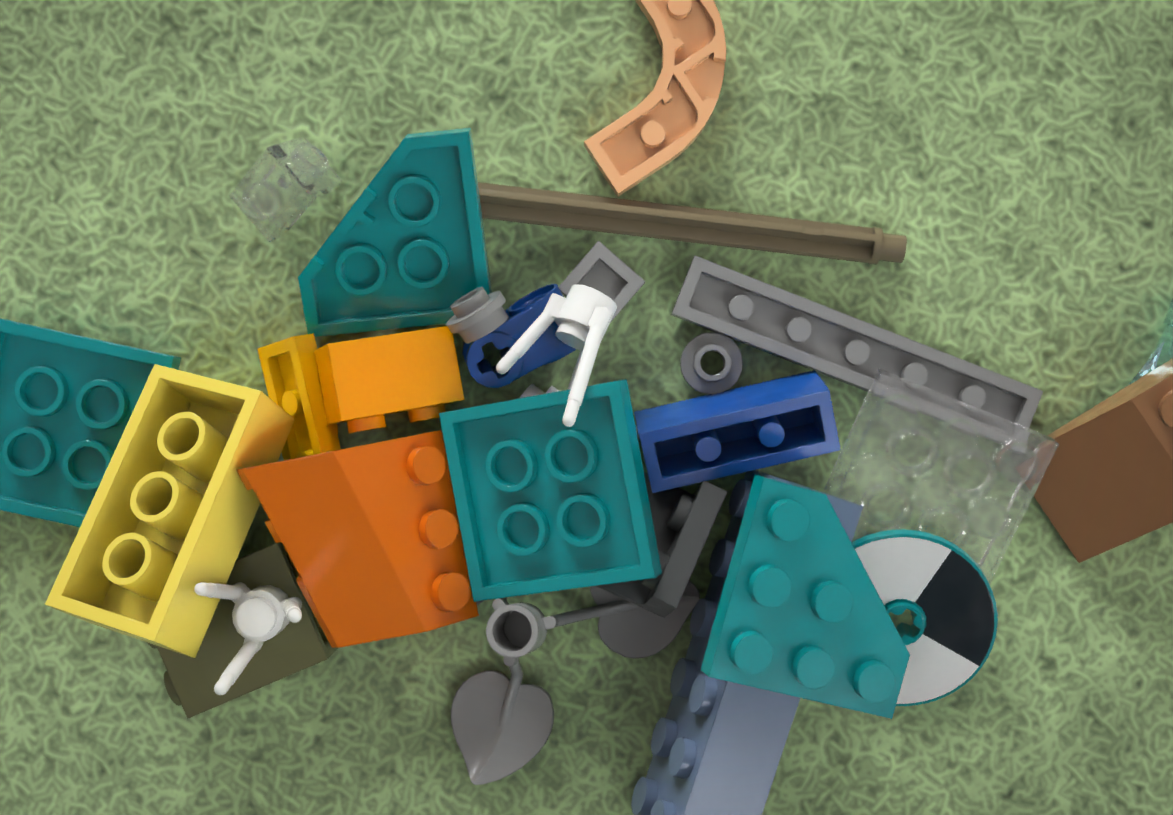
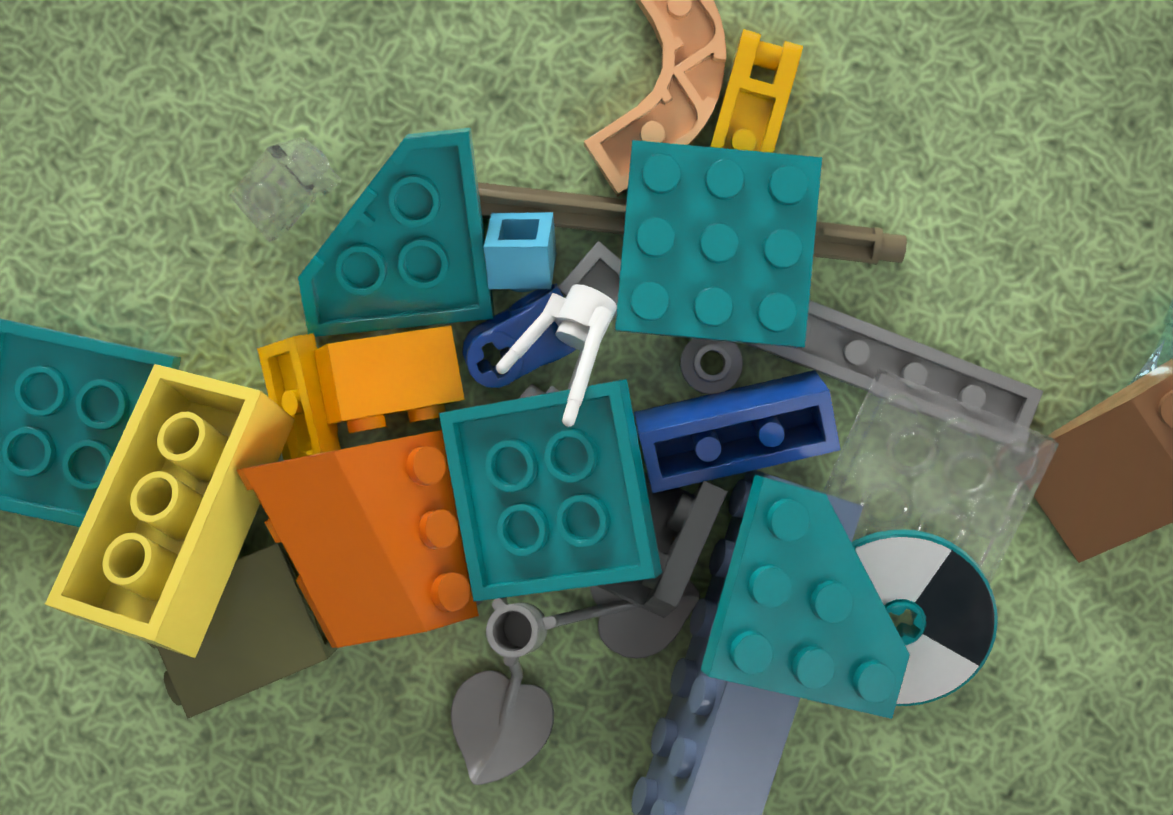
(256, 616): white plant -> none
(477, 314): light grey plate -> none
(520, 251): none -> medium azure plate
(718, 244): none -> teal plate
(753, 108): none -> yellow plate

